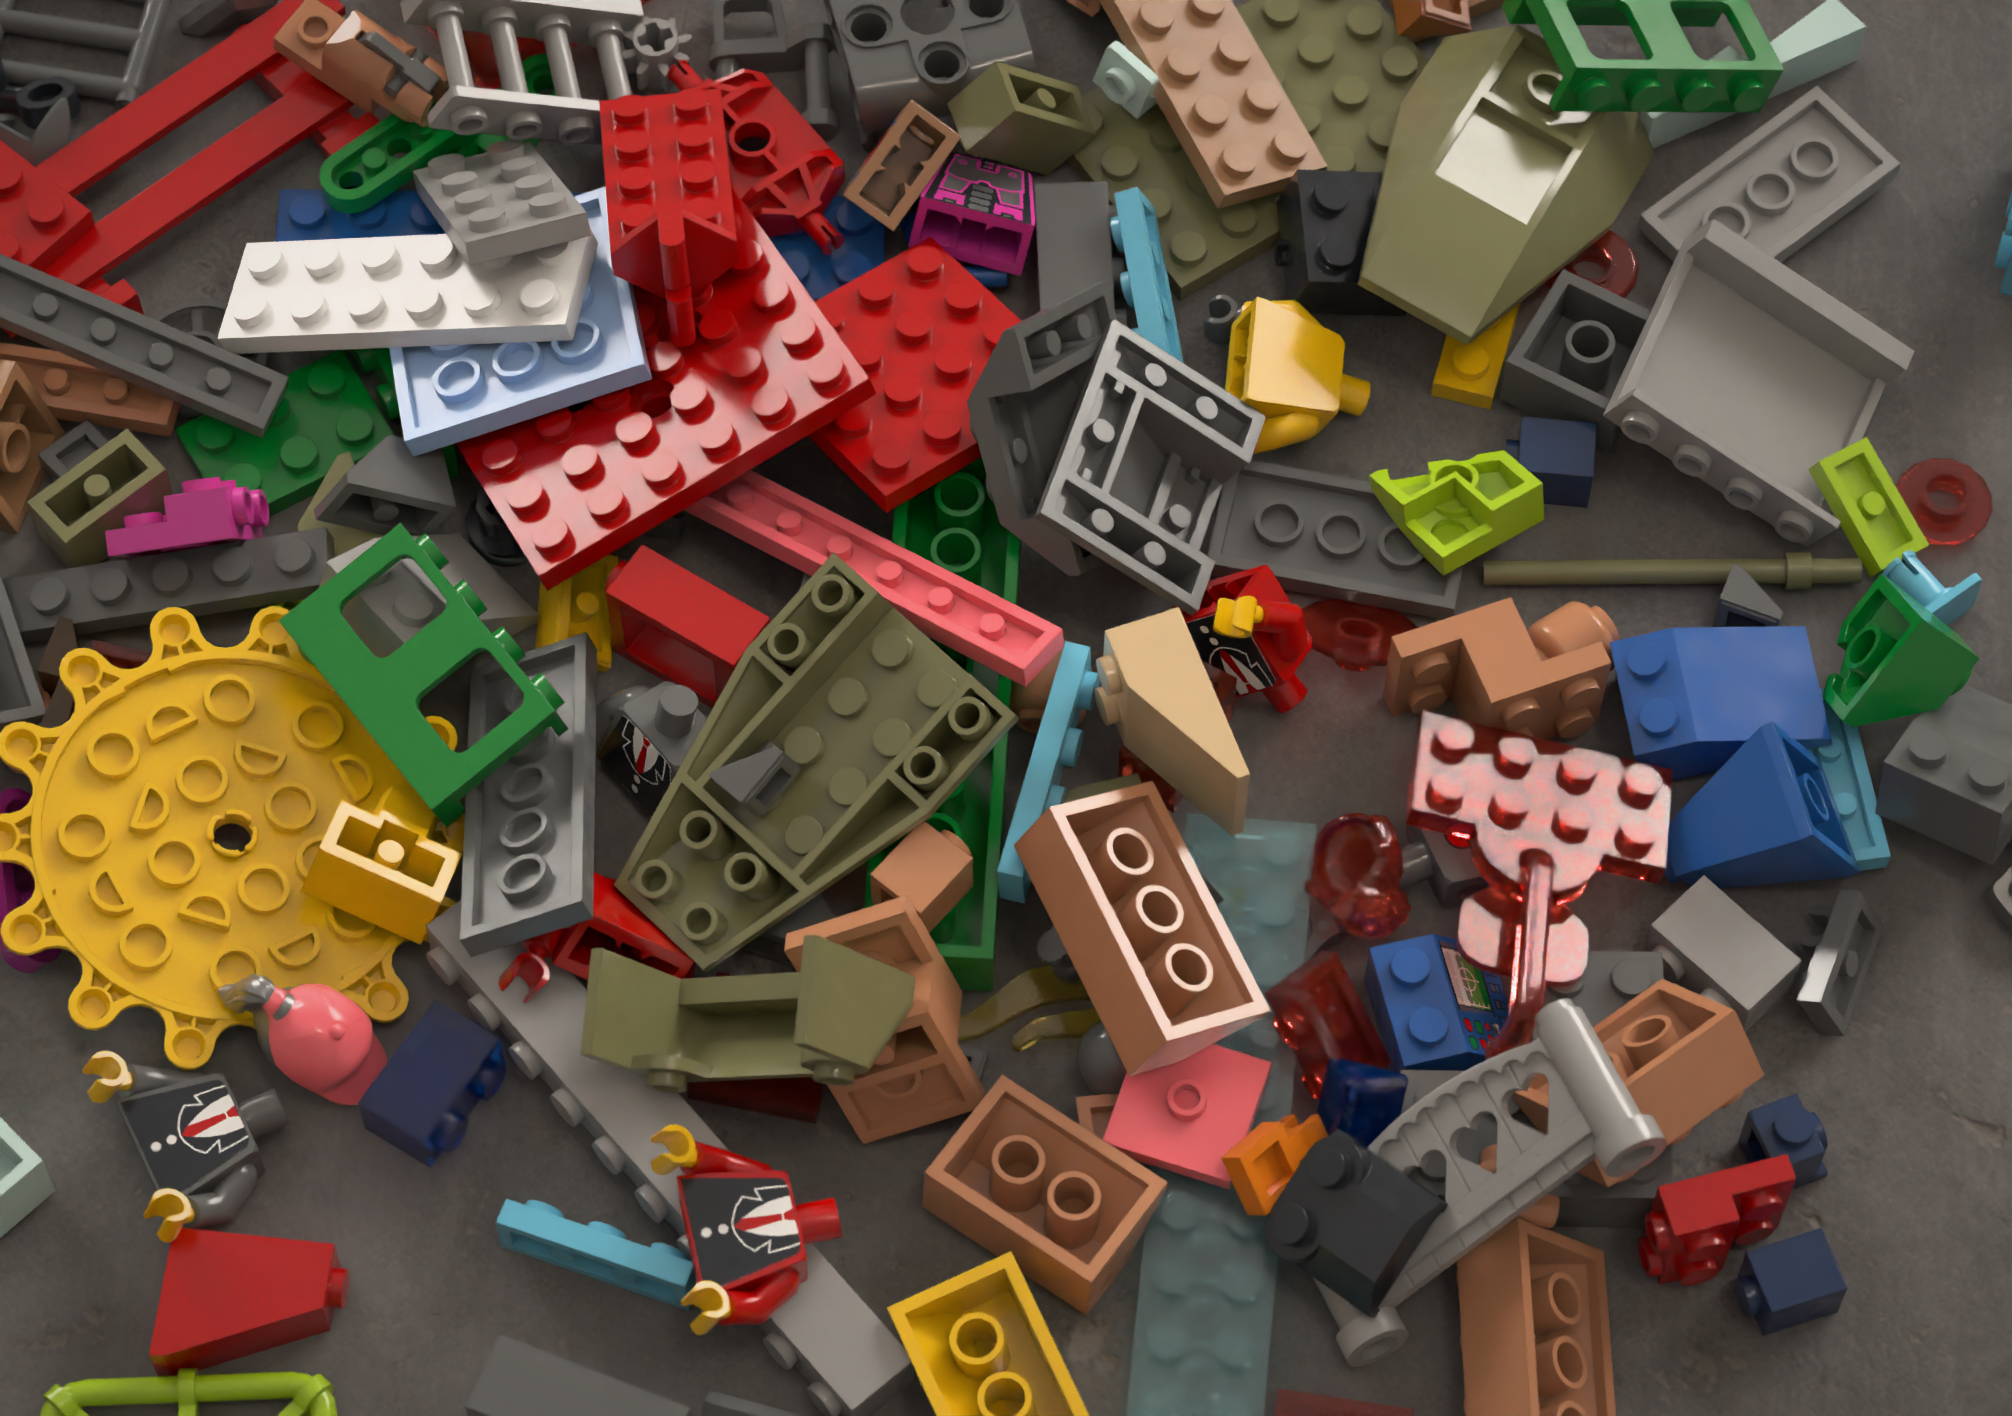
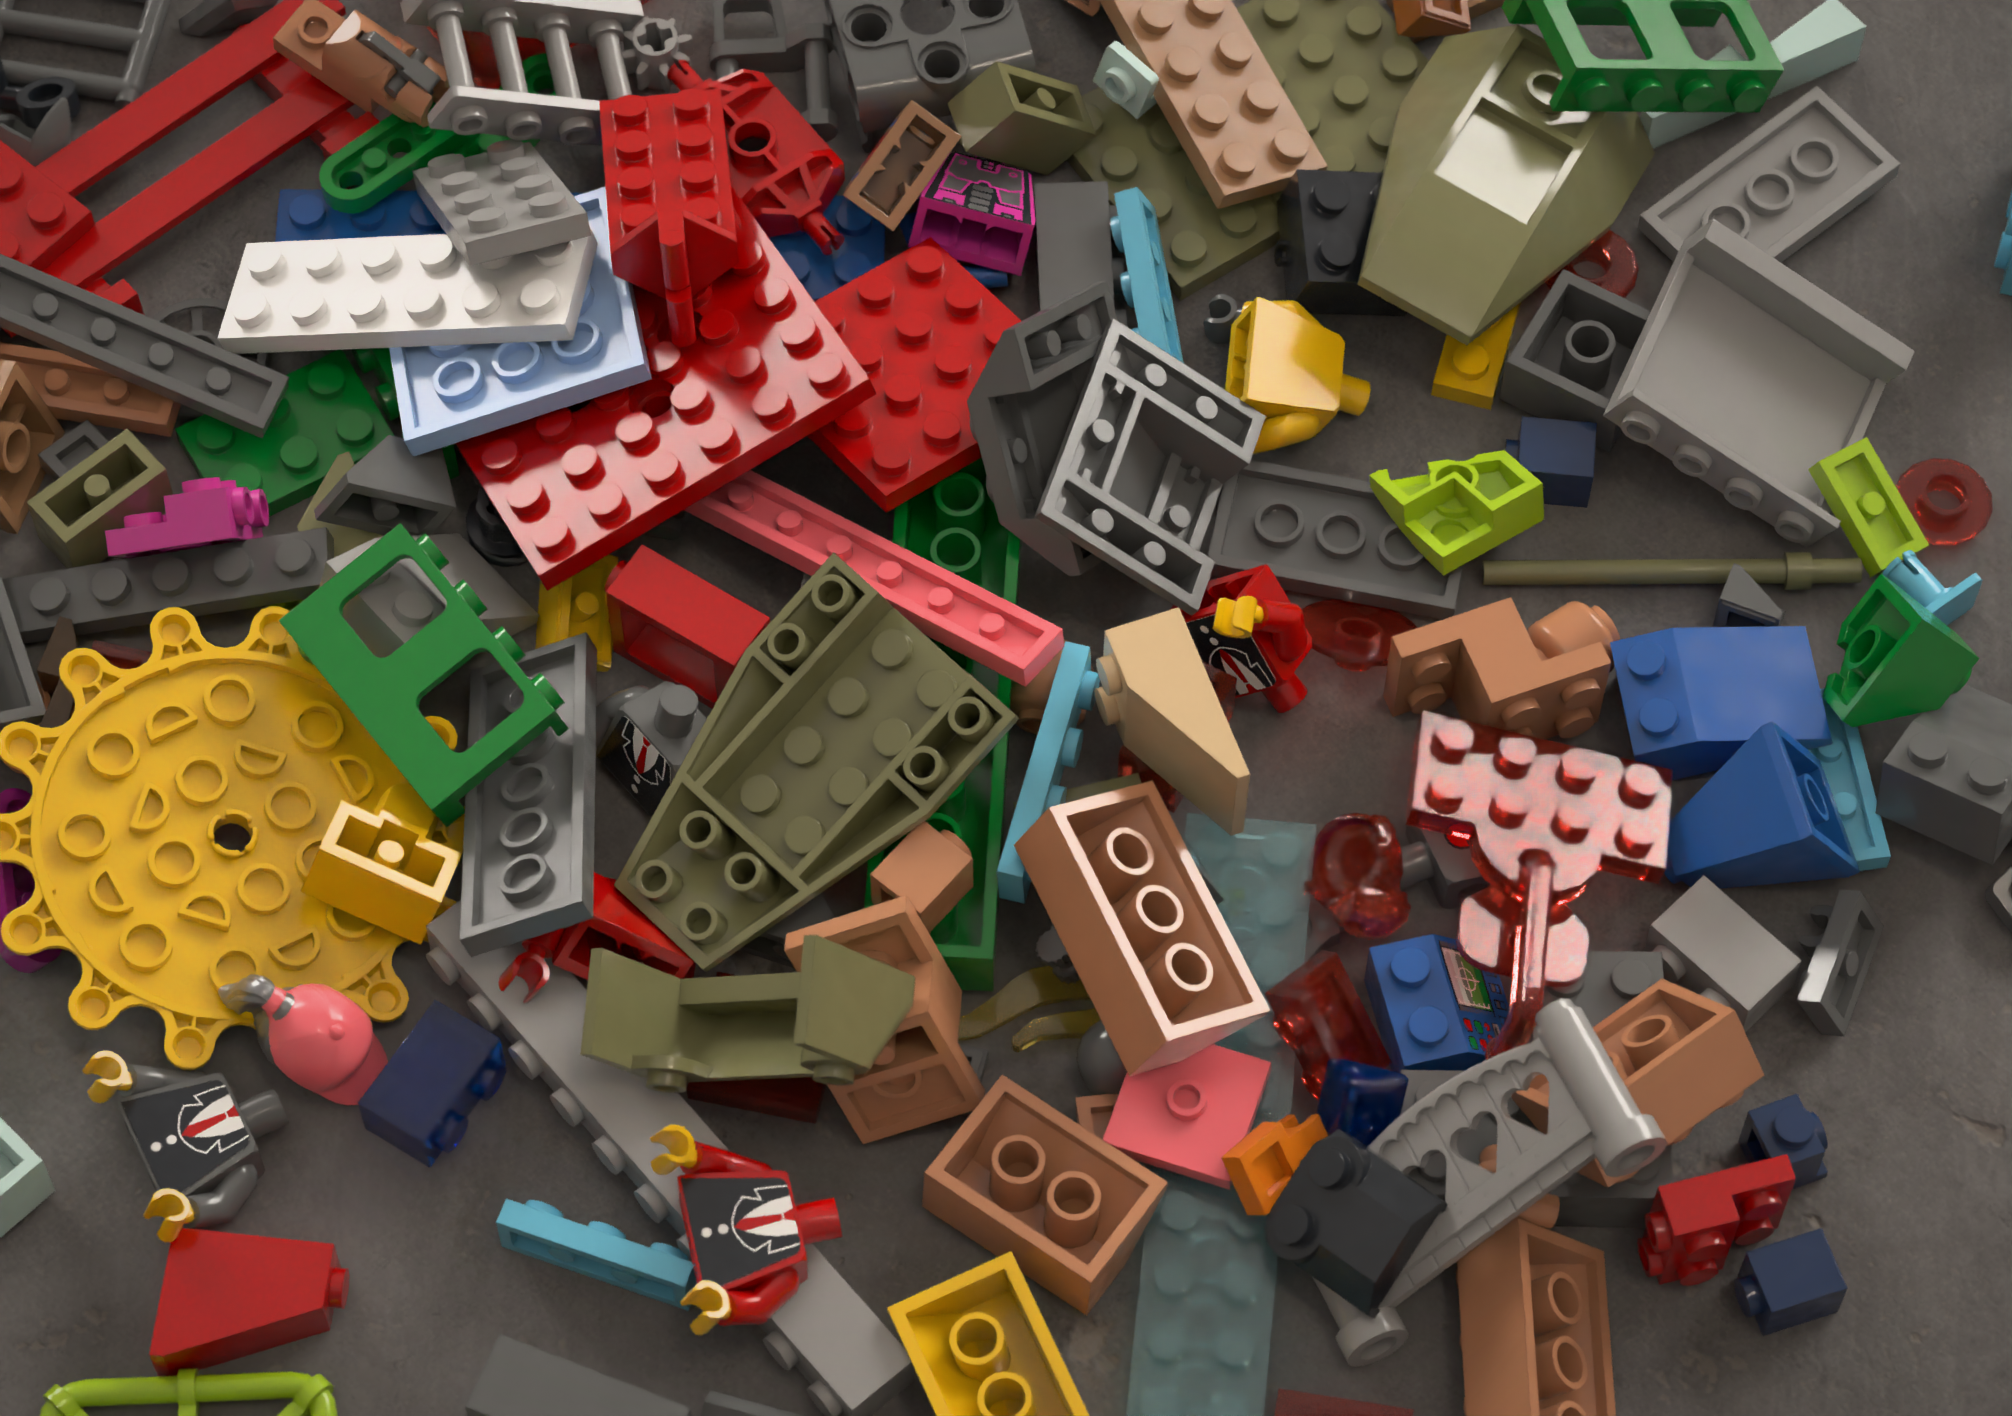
(758, 778): dark grey slope -> none

